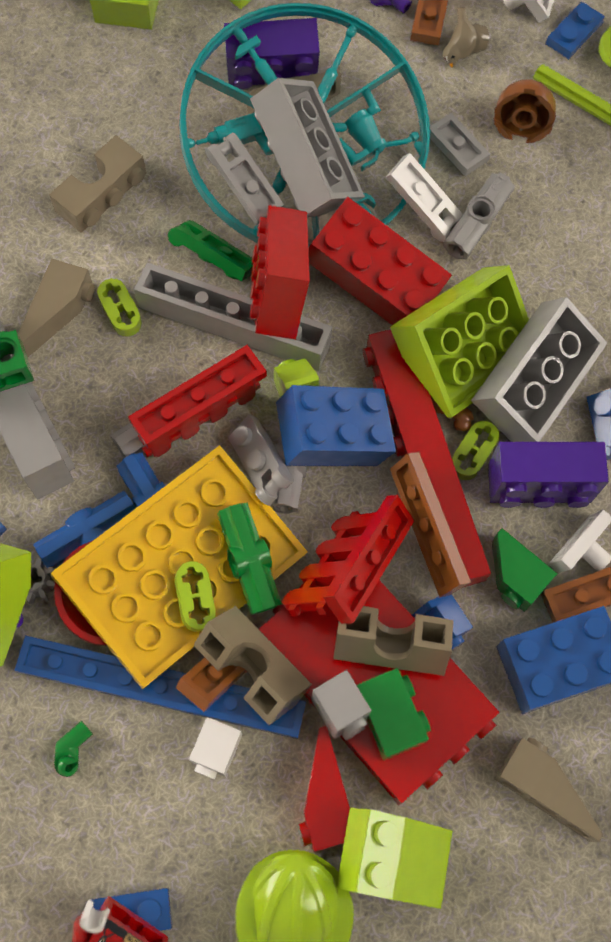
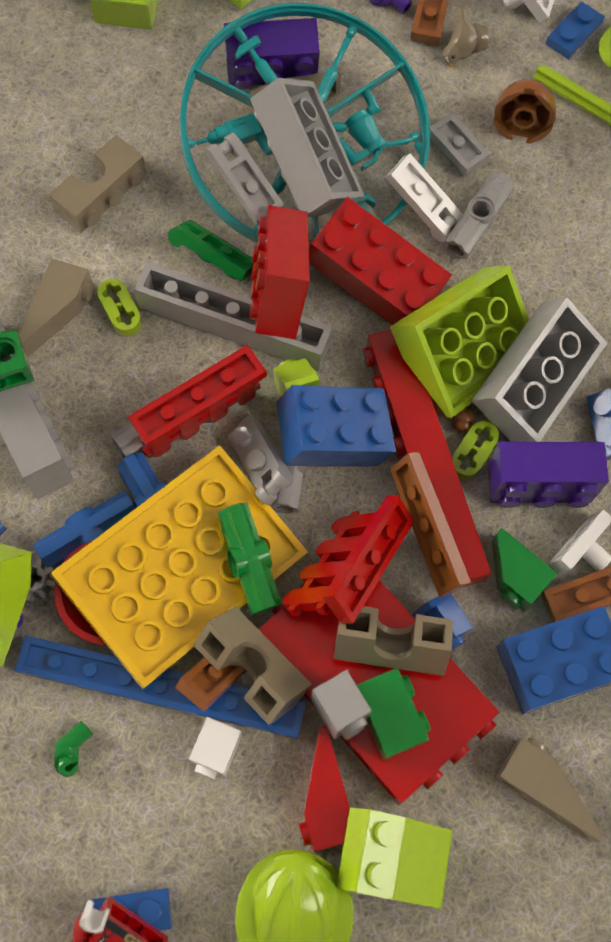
(186, 598): lime beam -> none

